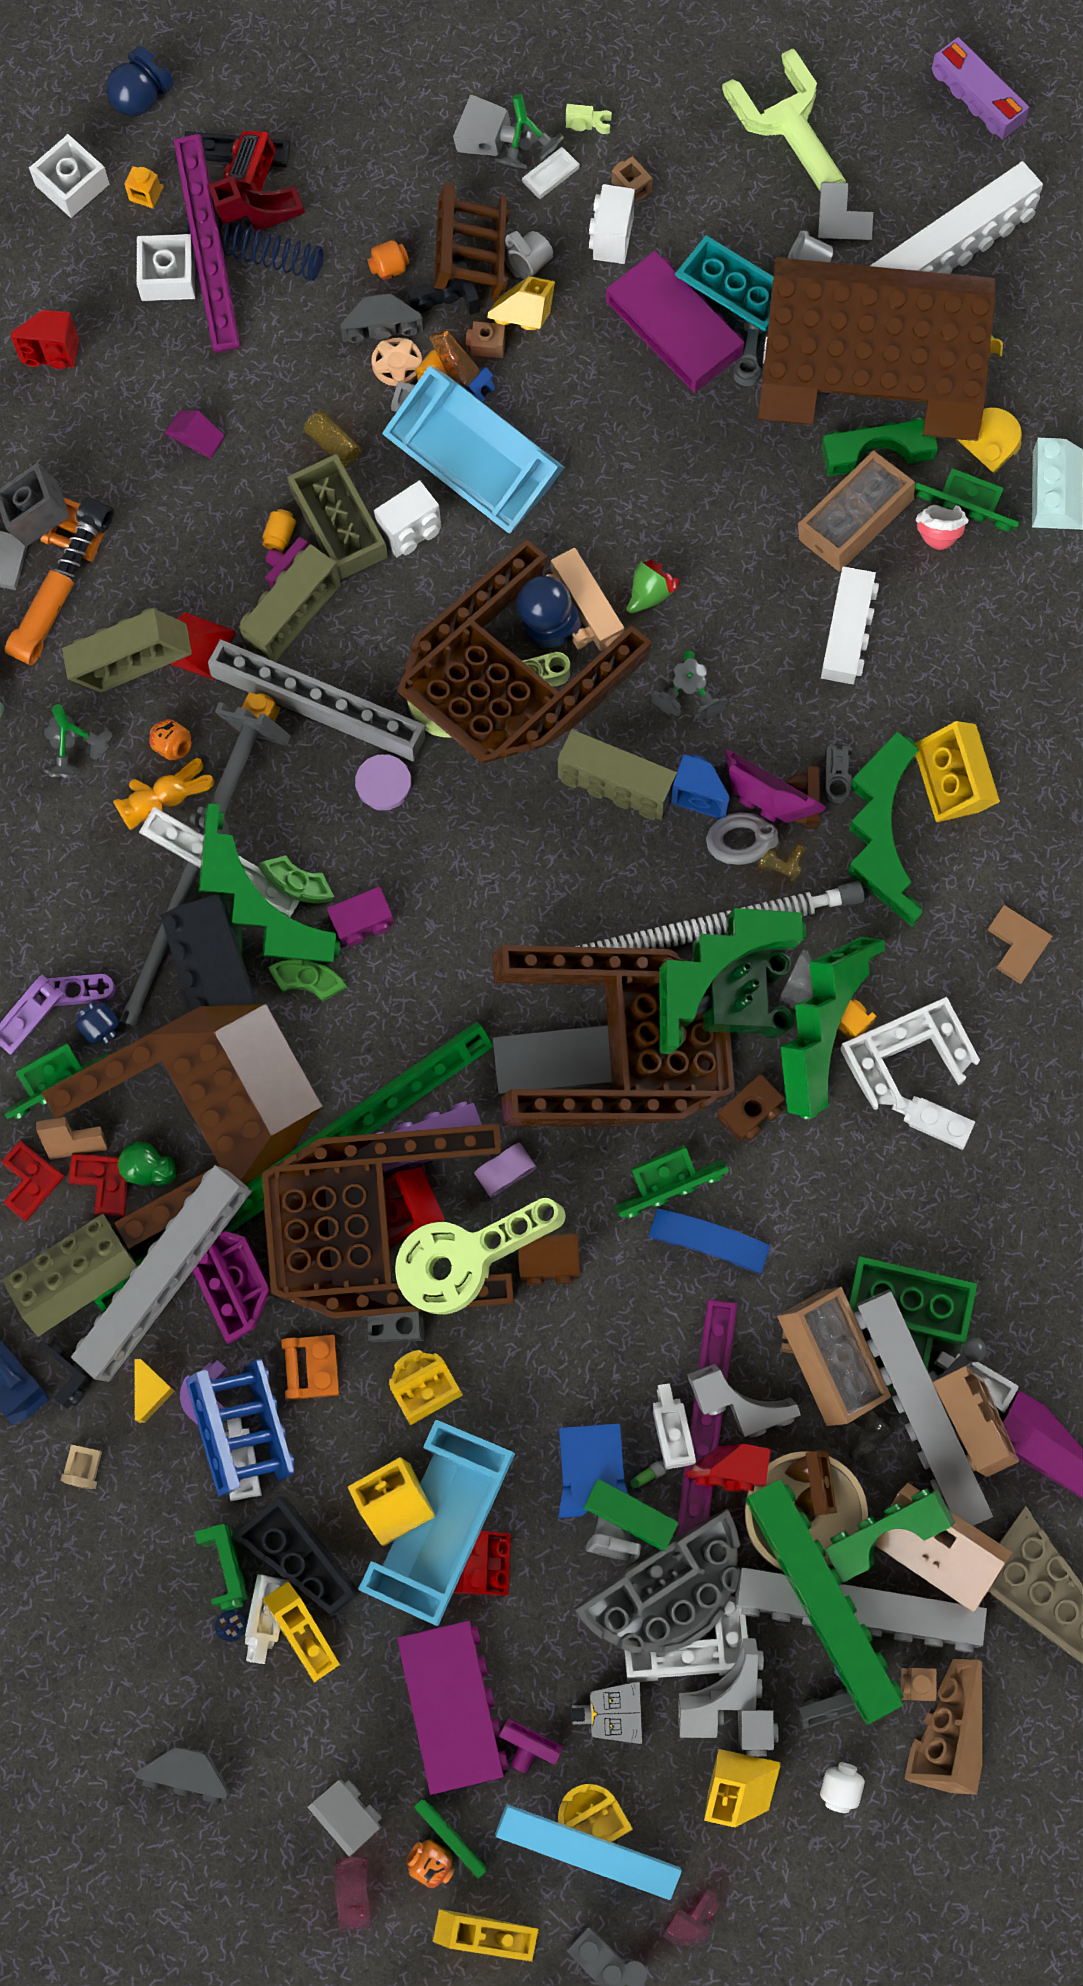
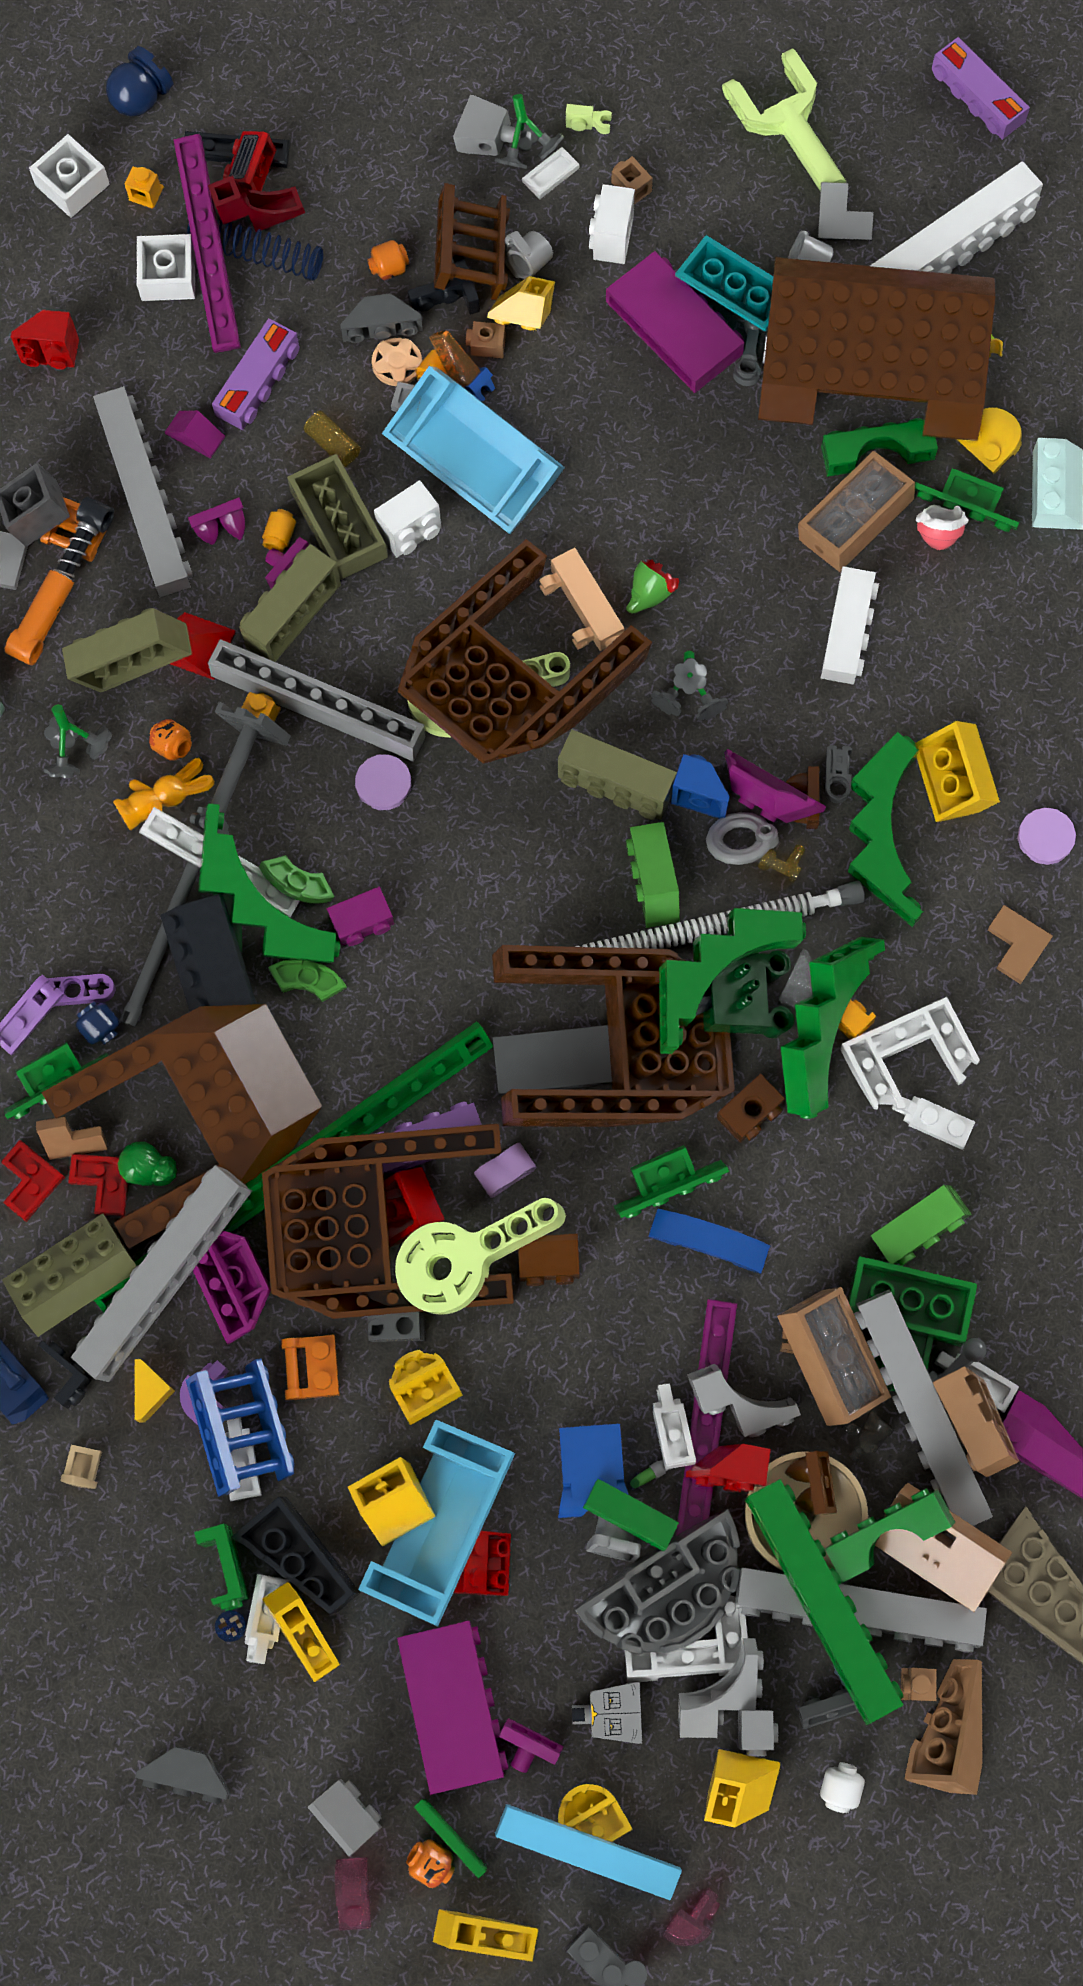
(142, 493): none -> light grey brick
(228, 513): none -> magenta tile
(256, 374): none -> medium lavender brick
(547, 611): dark blue tile -> none
(655, 874): none -> bright green wedge
(921, 1225): none -> bright green wedge
(1046, 836): none -> lavender tile

